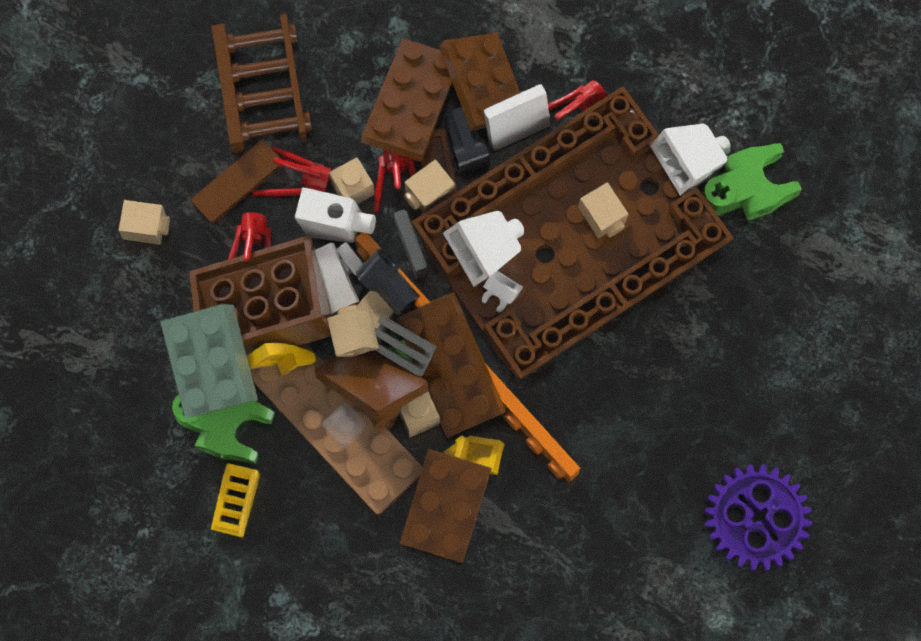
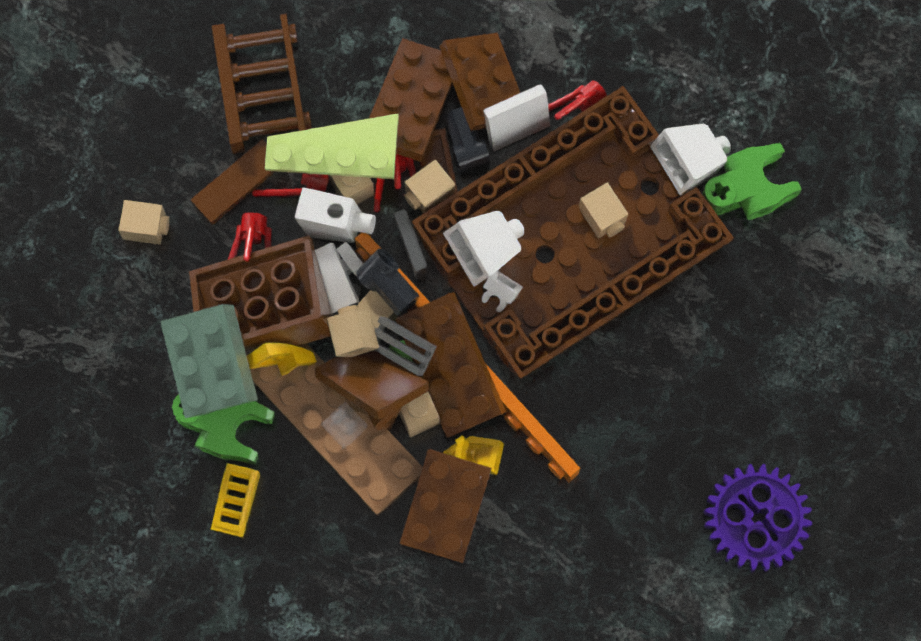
(342, 149): none -> yellowish green wing

